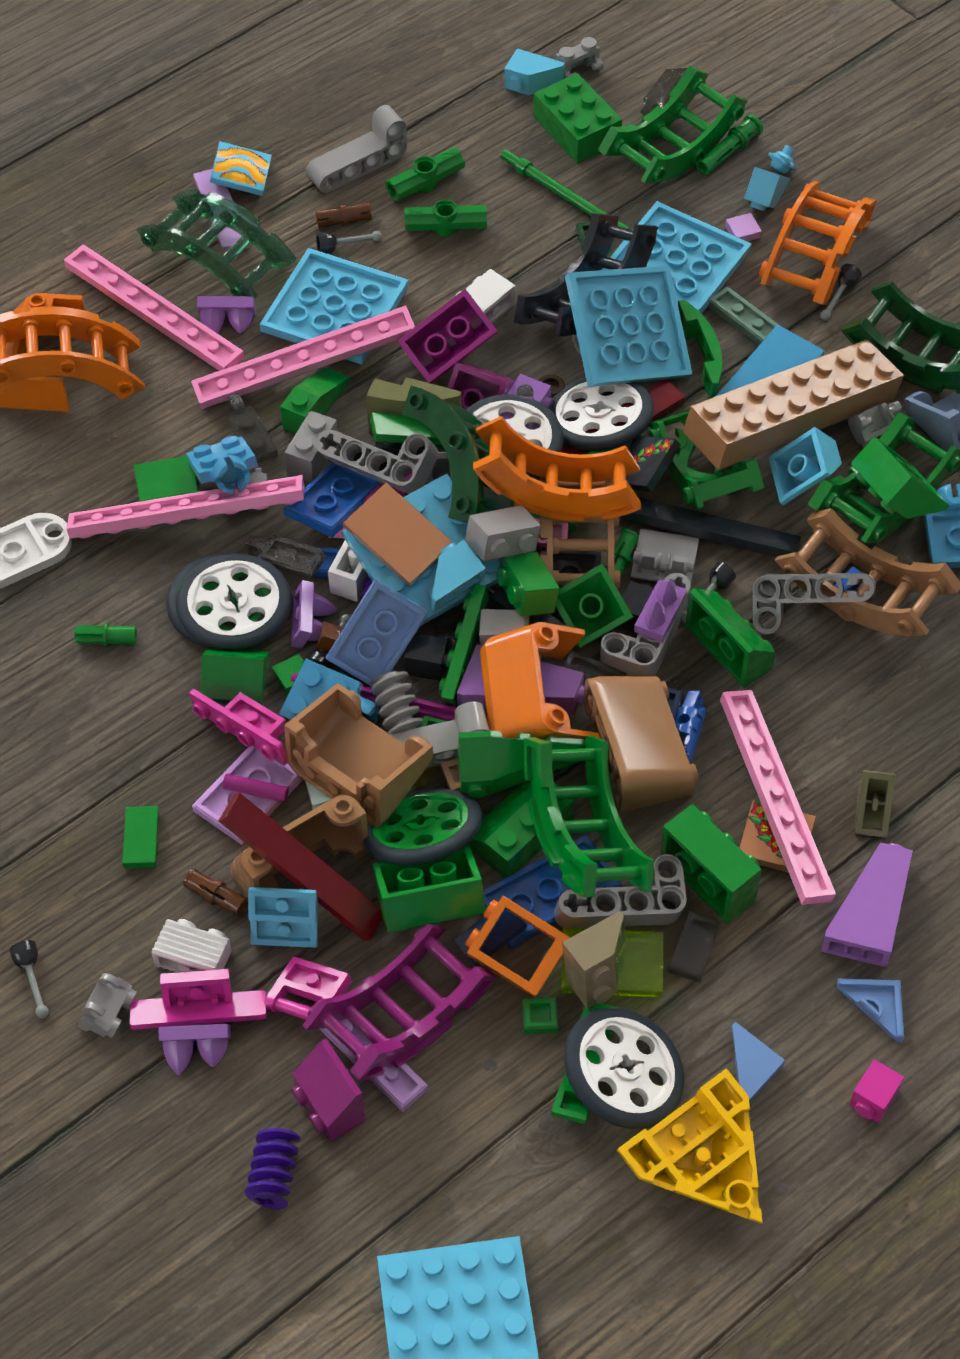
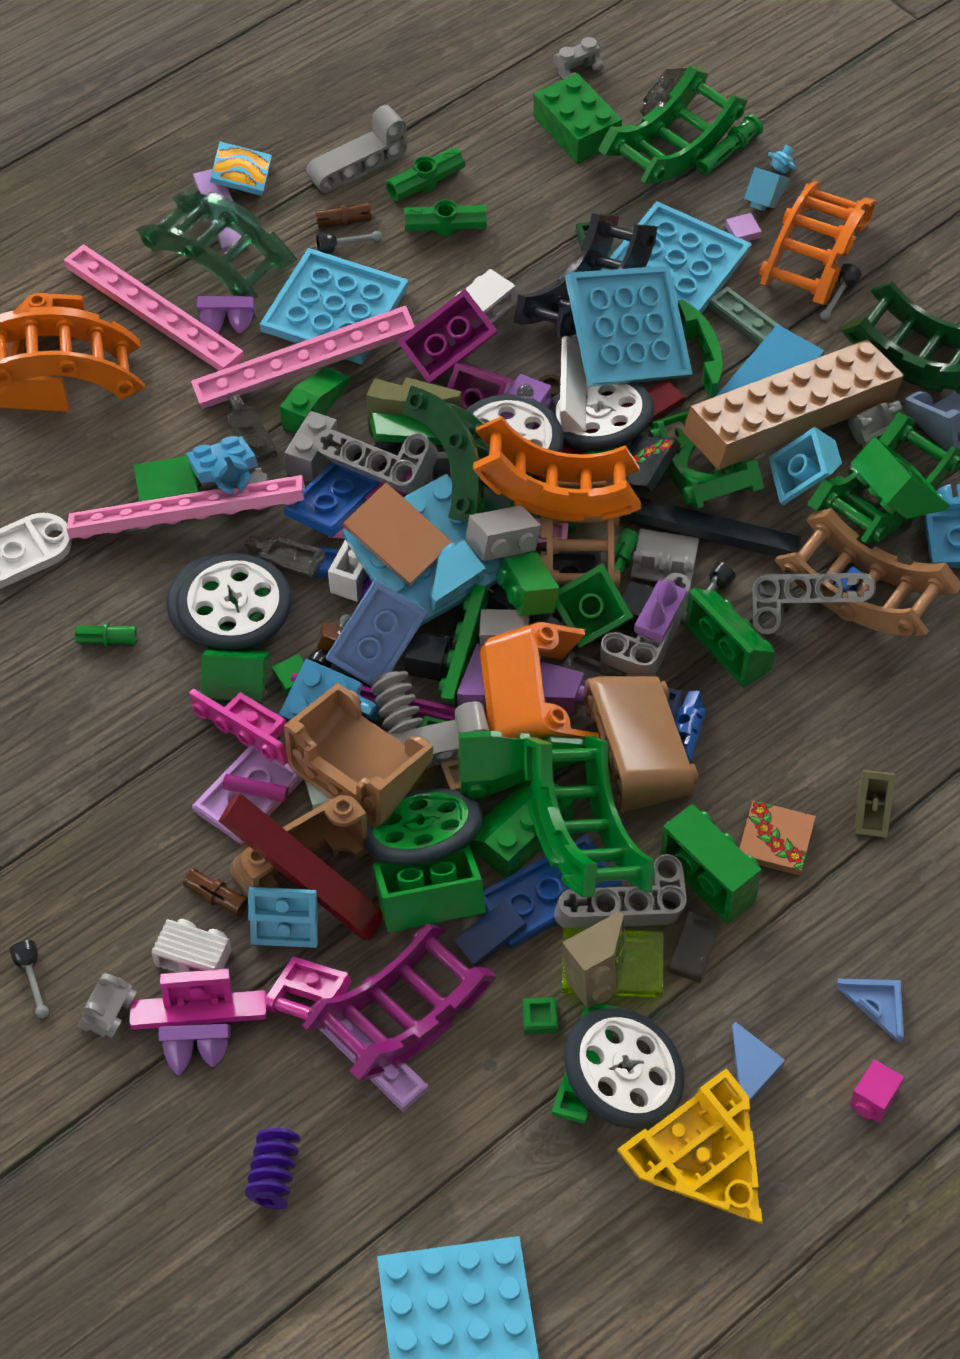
(141, 837): green tile -> none
(305, 606): medium lavender tile -> none
(328, 1092): magenta slope -> none
(526, 168): green bar -> none
(532, 72): medium azure slope -> none
(546, 966): orange window -> none
(572, 387): none -> white slope
(777, 798): bright pink plate -> none
(870, 913): medium lavender slope -> none

